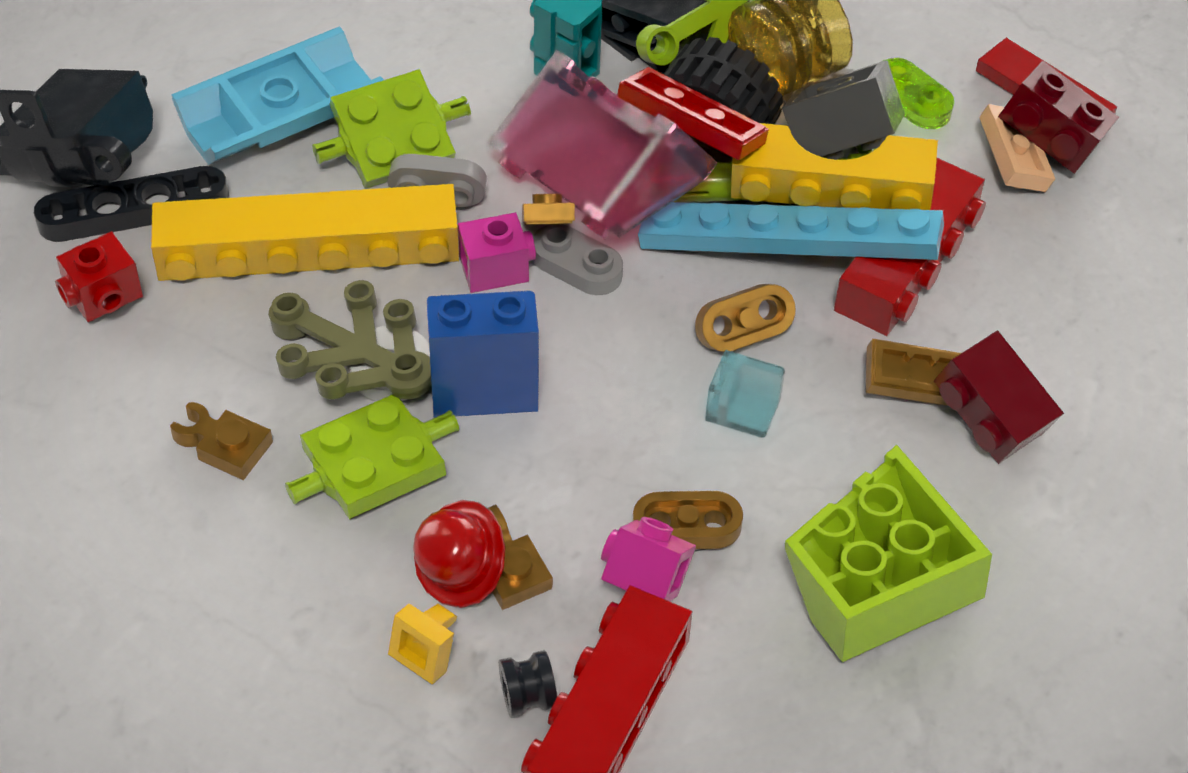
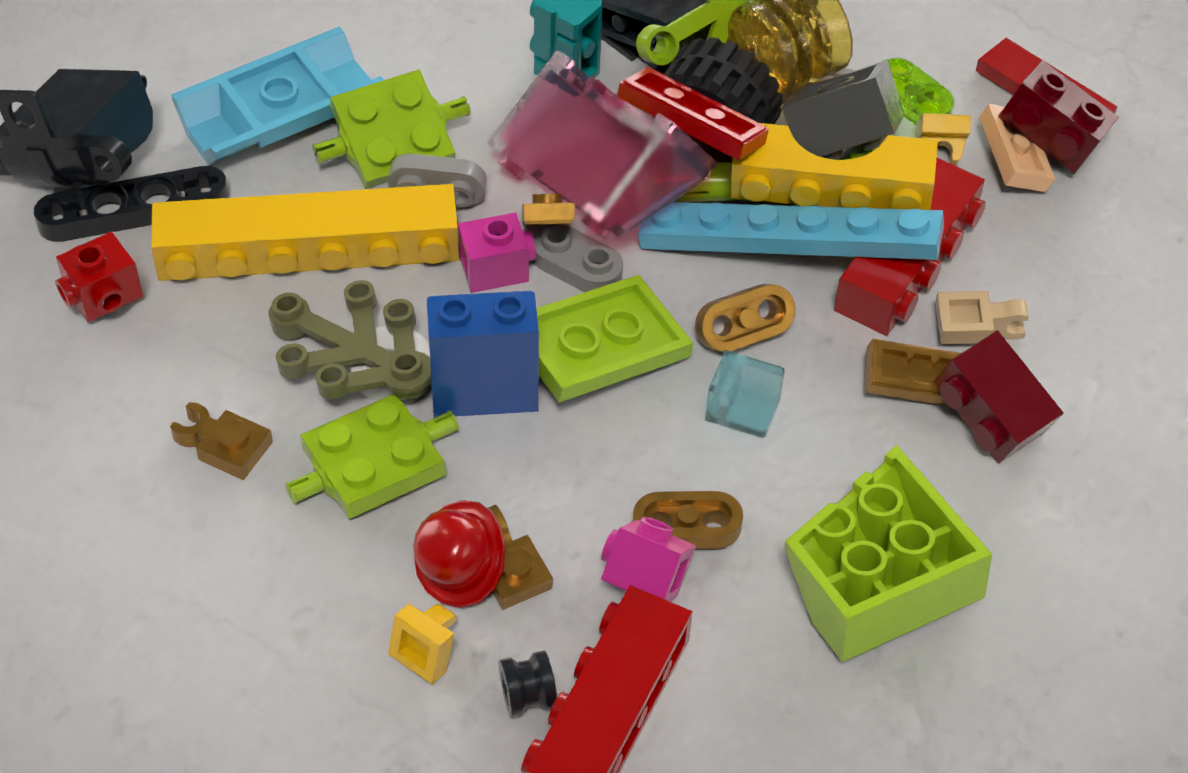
(606, 338): none -> lime plate
(947, 129): none -> yellow tile
(971, 317): none -> tan plate

